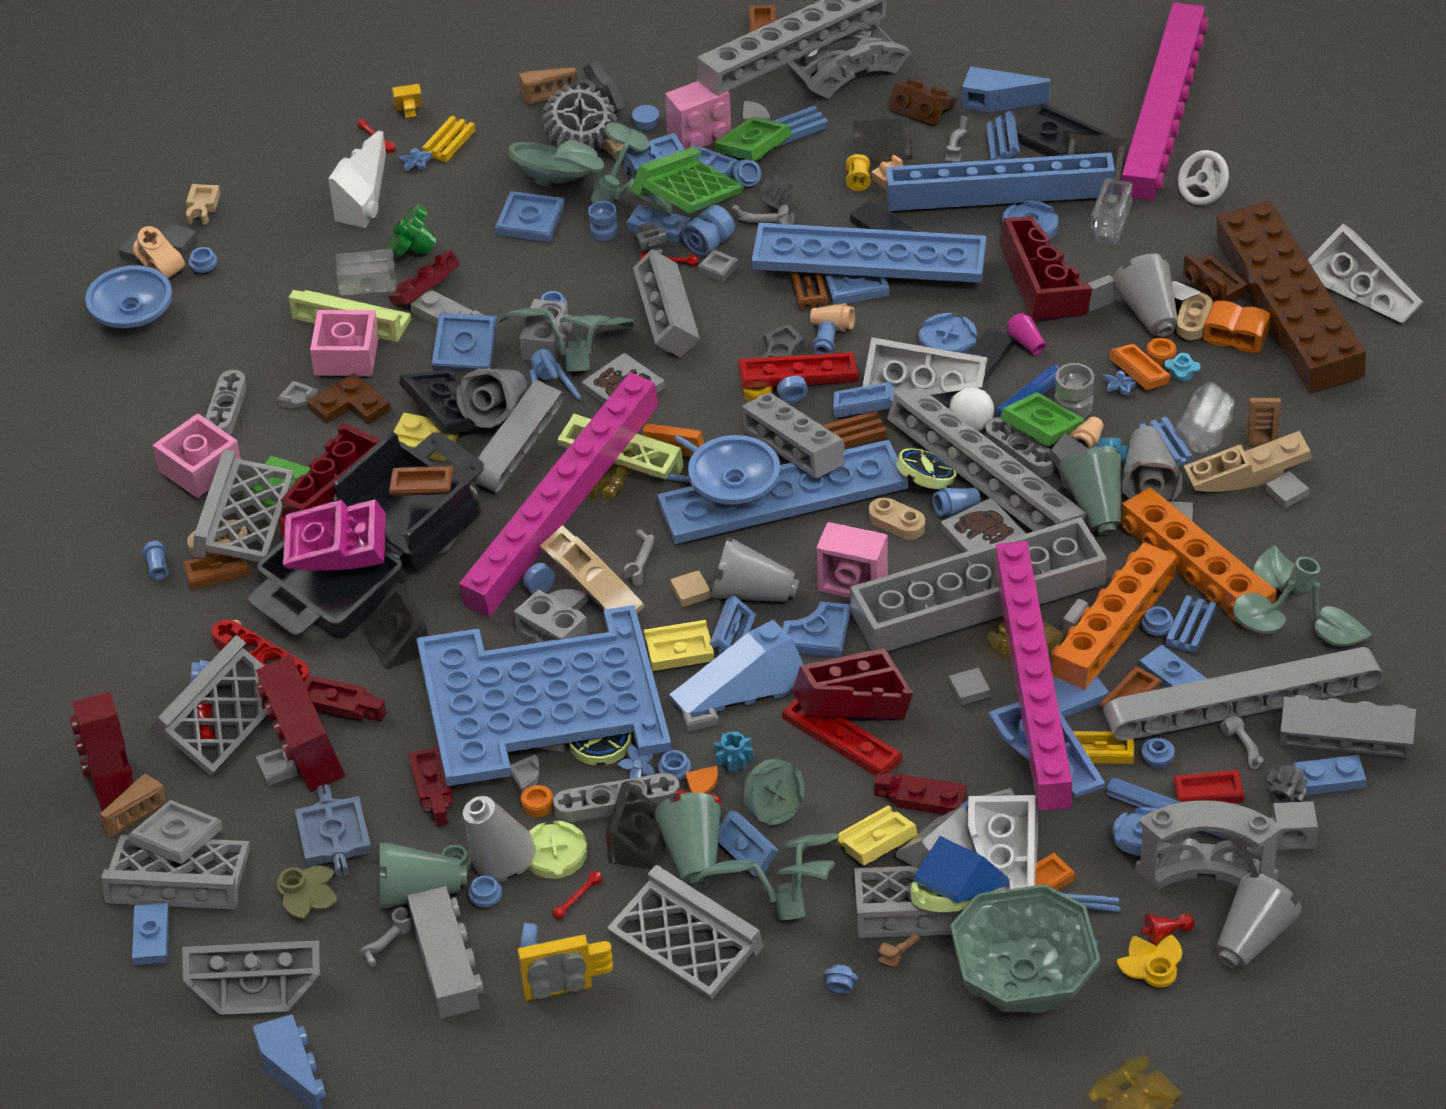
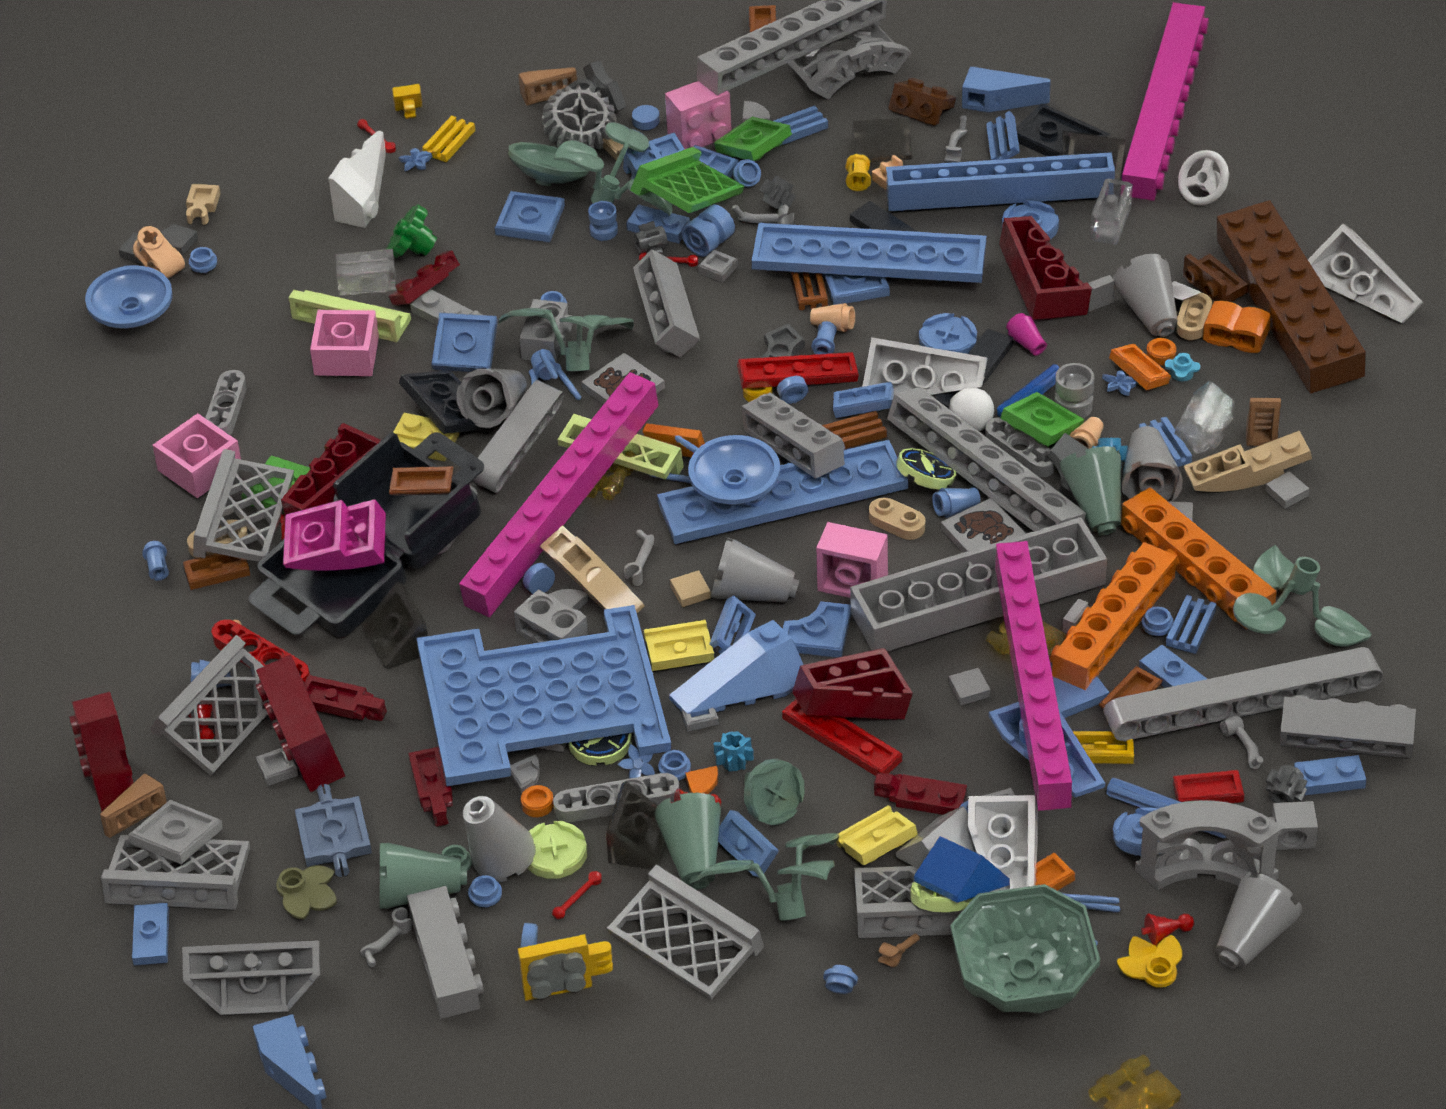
(296, 395): light grey tile -> none
(352, 395): reddish brown plate -> none
(1158, 752): medium blue plate -> none

